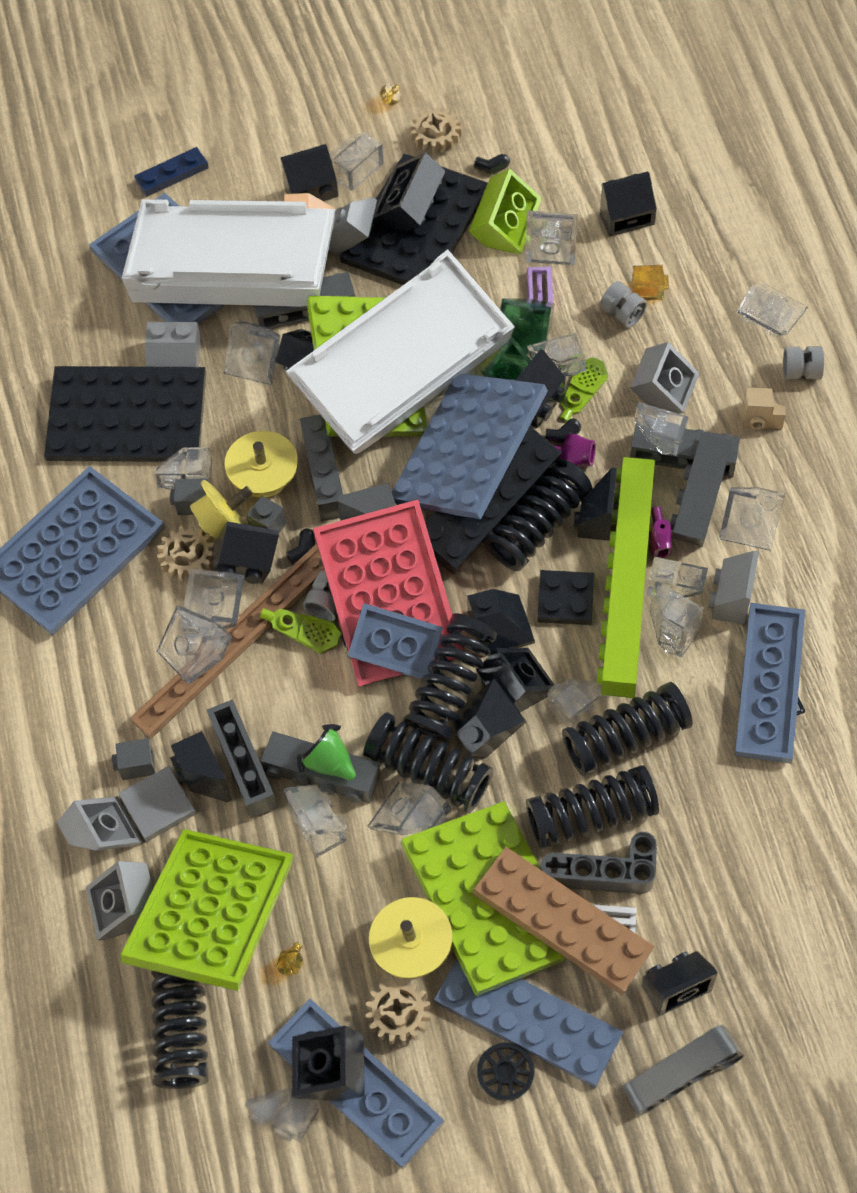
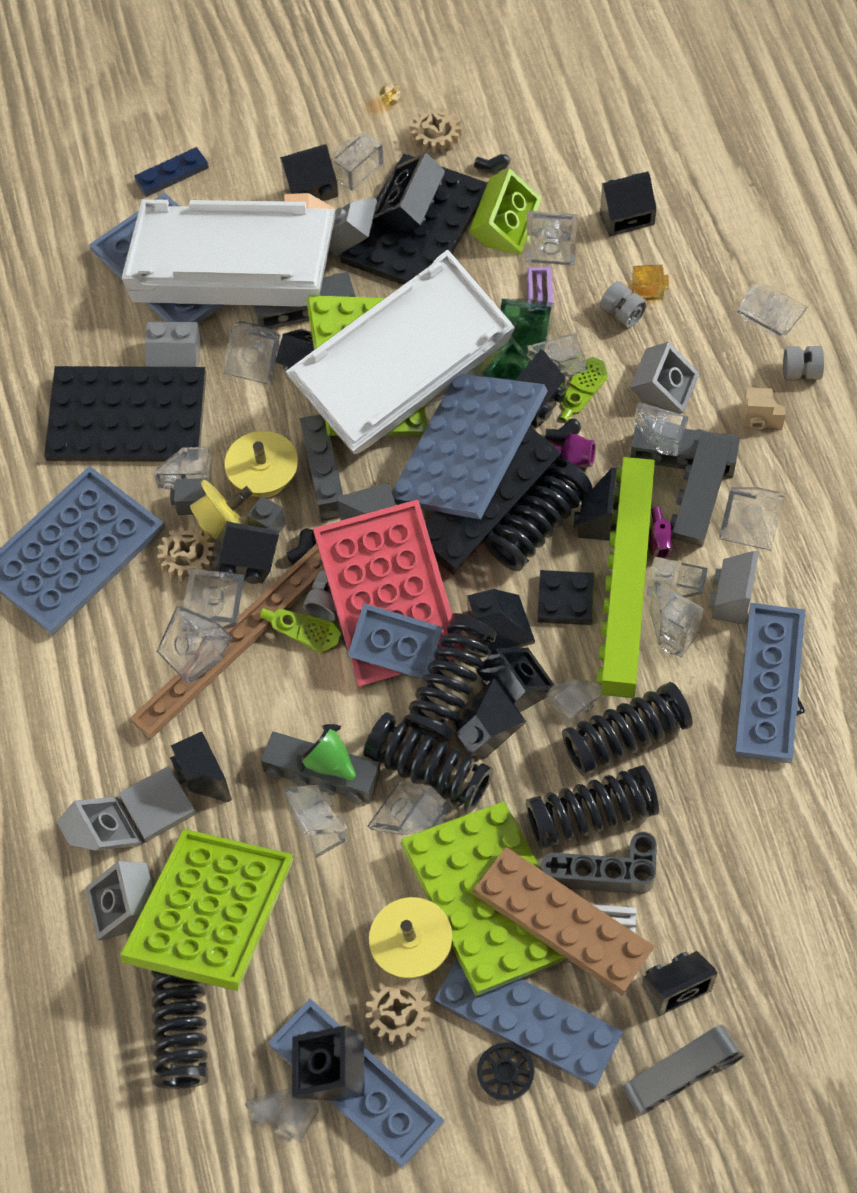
(134, 759): dark grey brick -> none
(241, 758): dark grey brick -> none
(290, 960): clear yellow piece -> none

